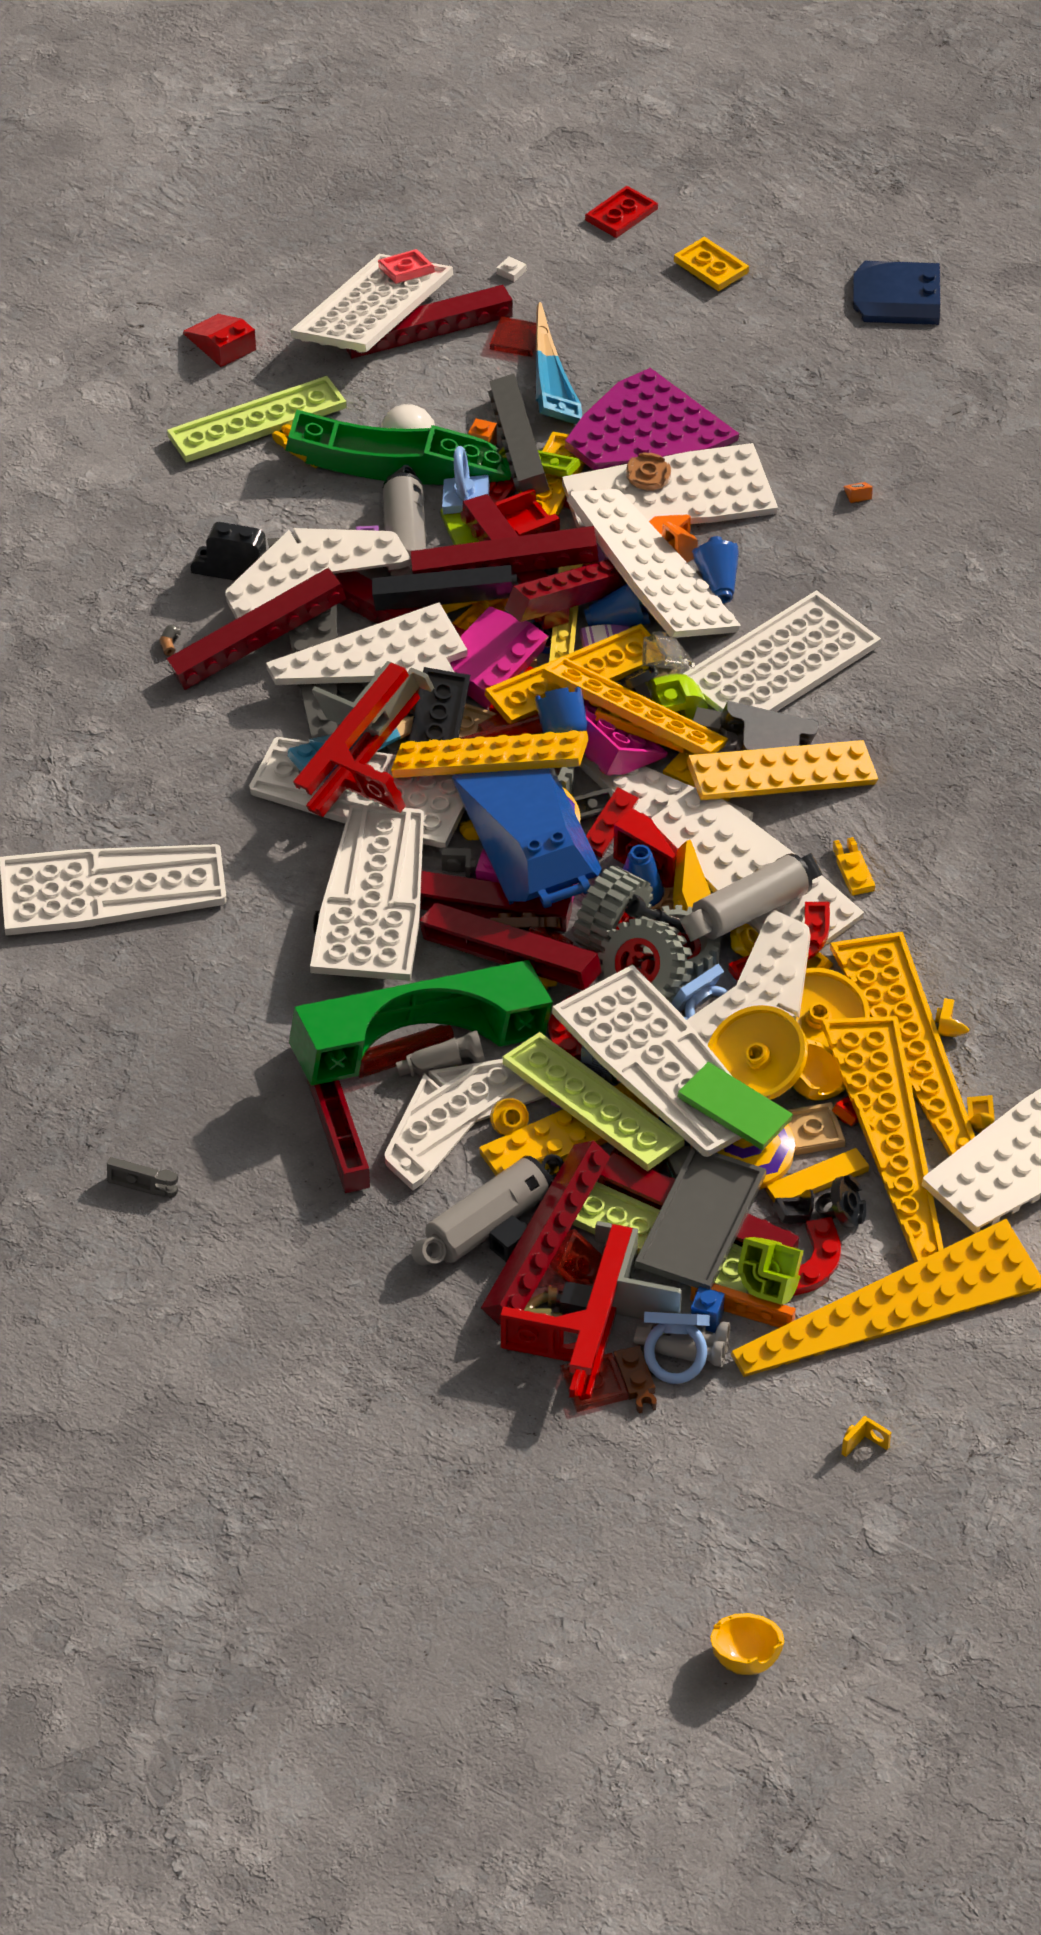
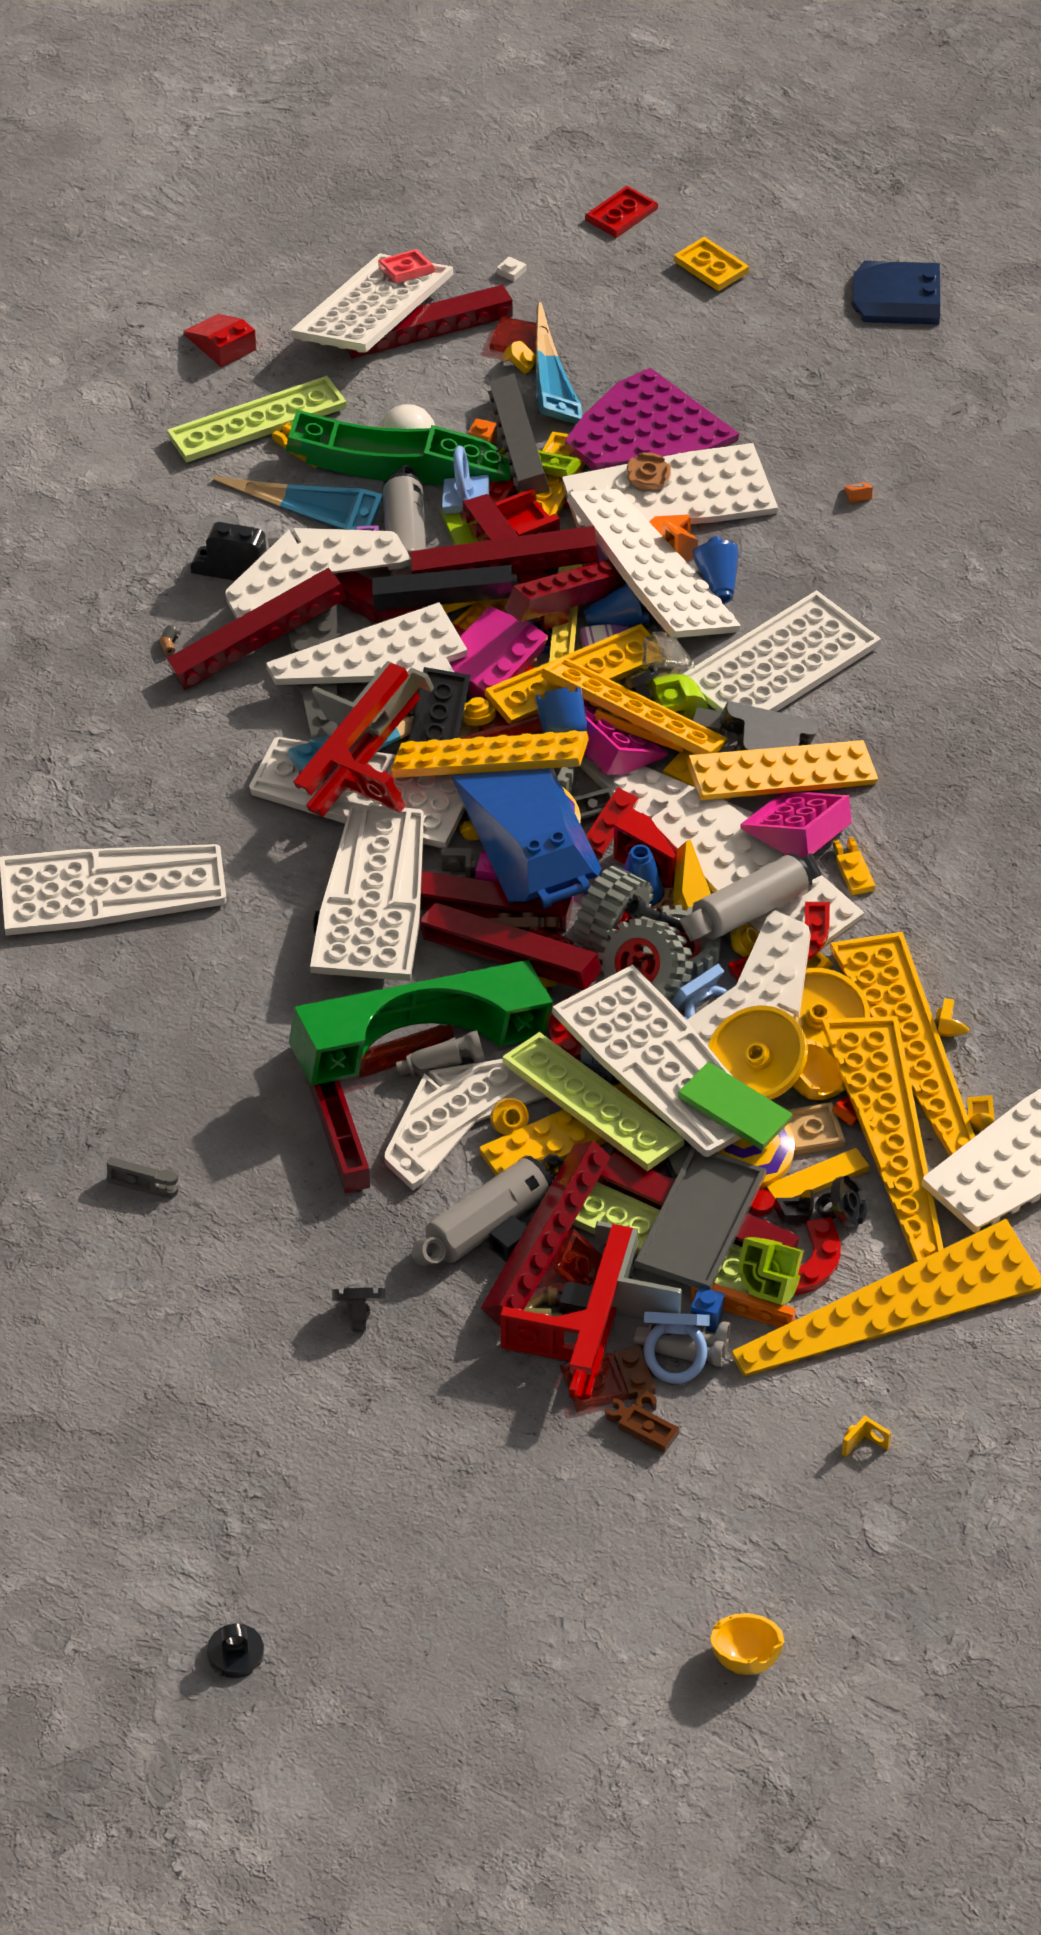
(235, 1650): none -> black tile
(327, 505): none -> dark azure plate
(358, 1297): none -> black tile
(478, 712): none -> yellow plate
(520, 356): none -> yellow plate
(643, 1425): none -> reddish brown plate
(763, 1203): none -> red tile
(799, 821): none -> dark pink slope

